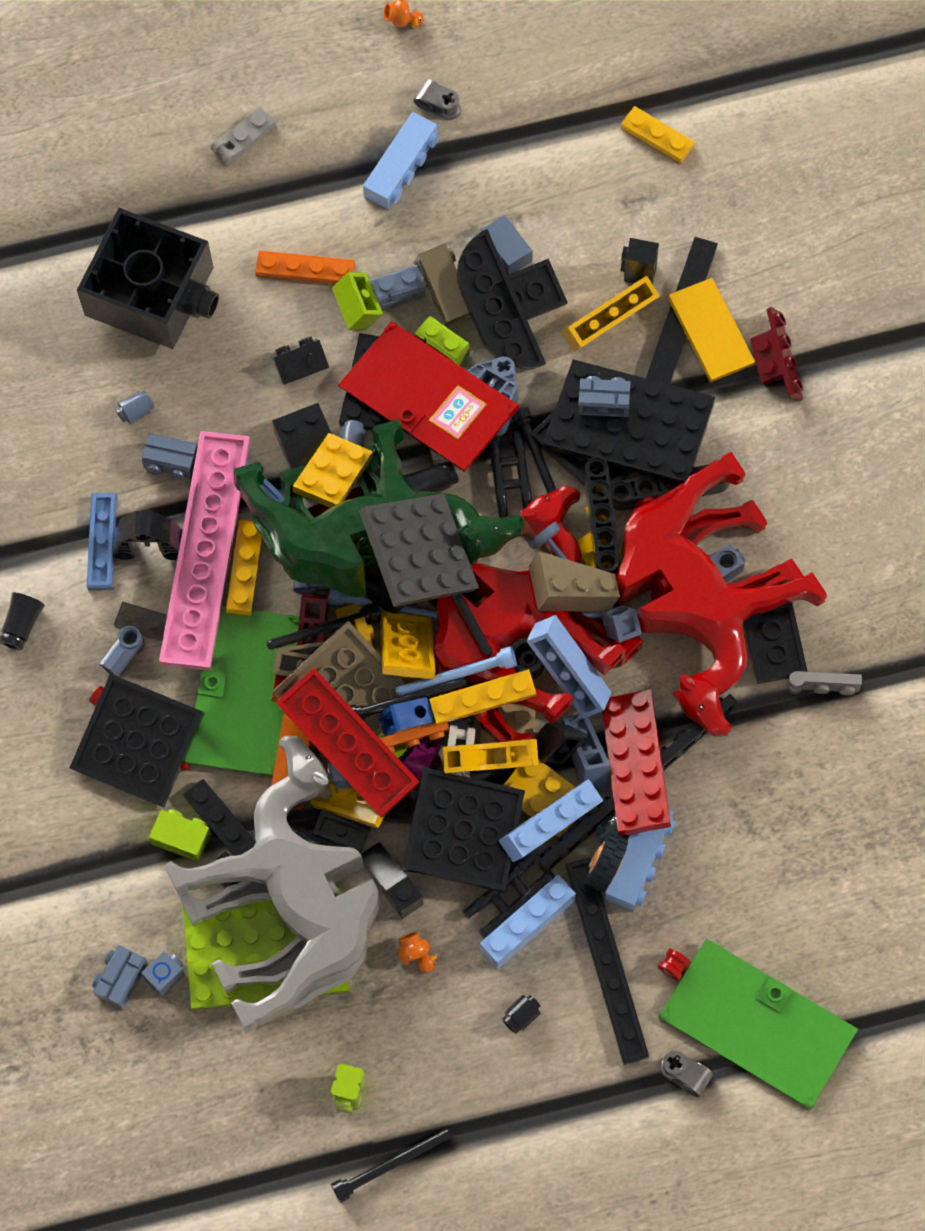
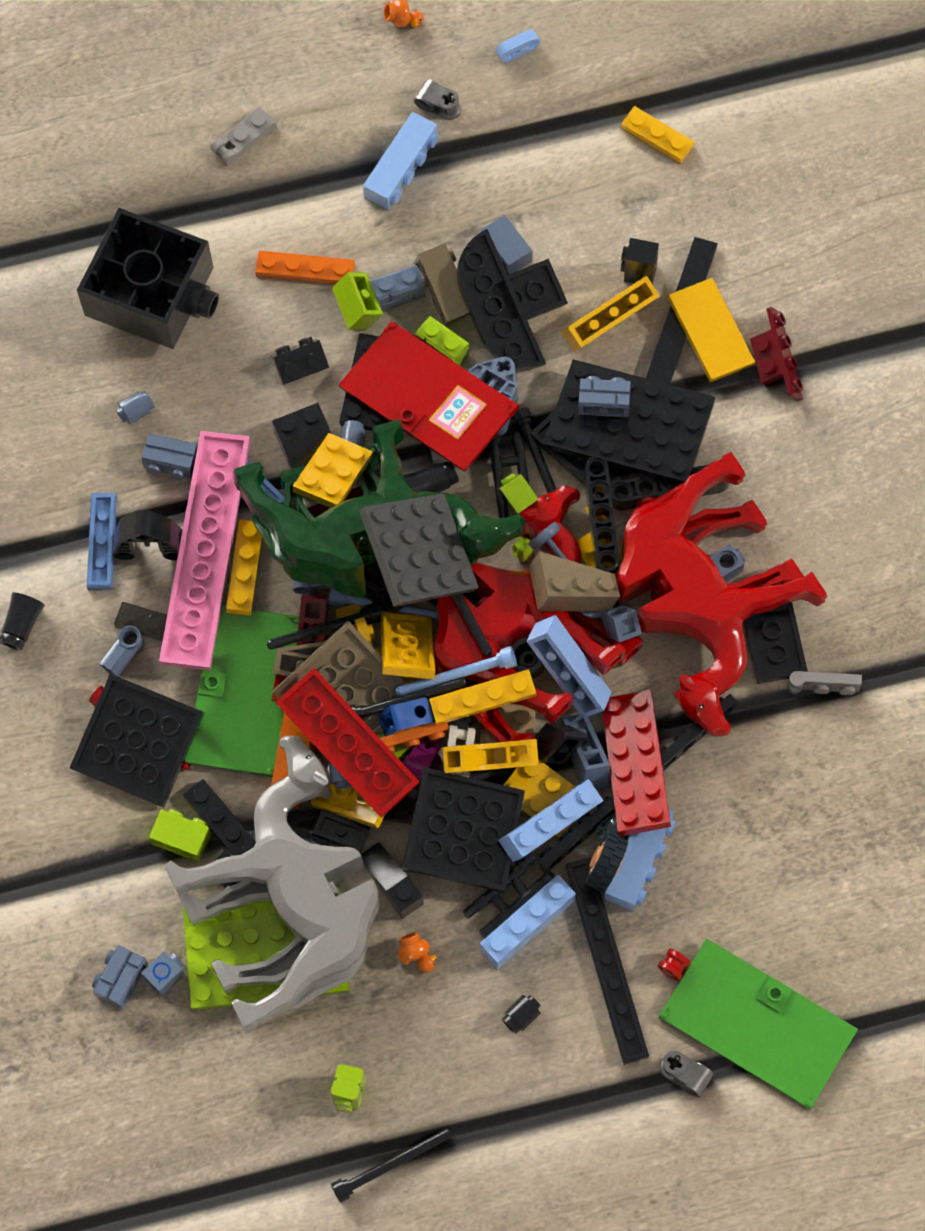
(517, 492): none -> lime brick
(518, 46): none -> light blue beam
(522, 550): none -> lime plate

